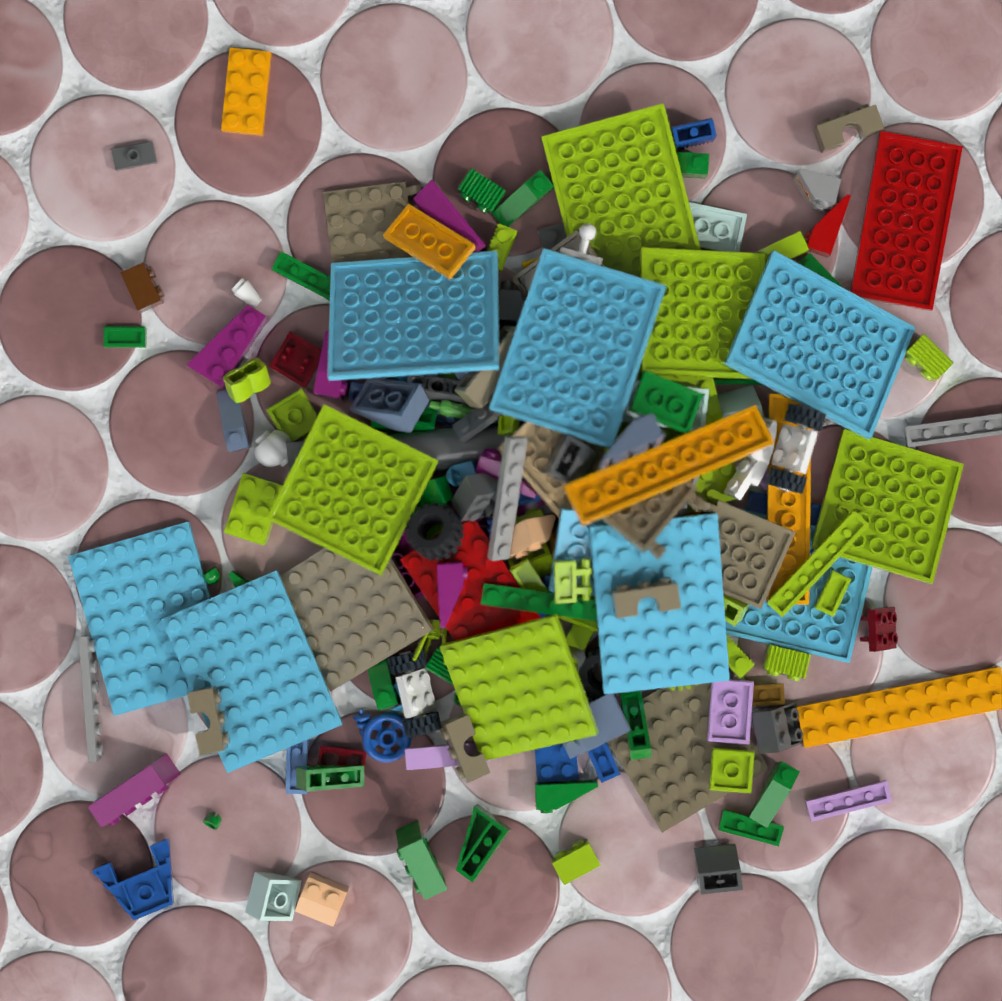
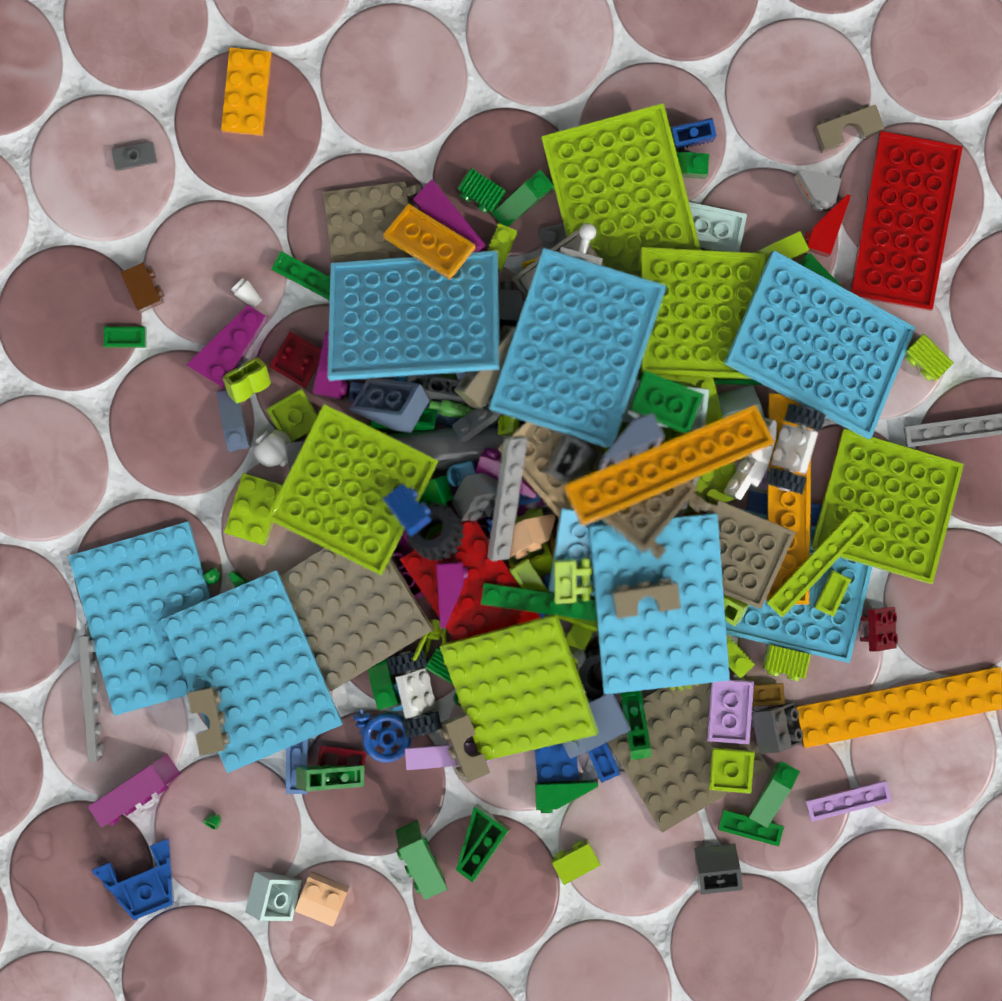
(407, 509): none -> blue brick

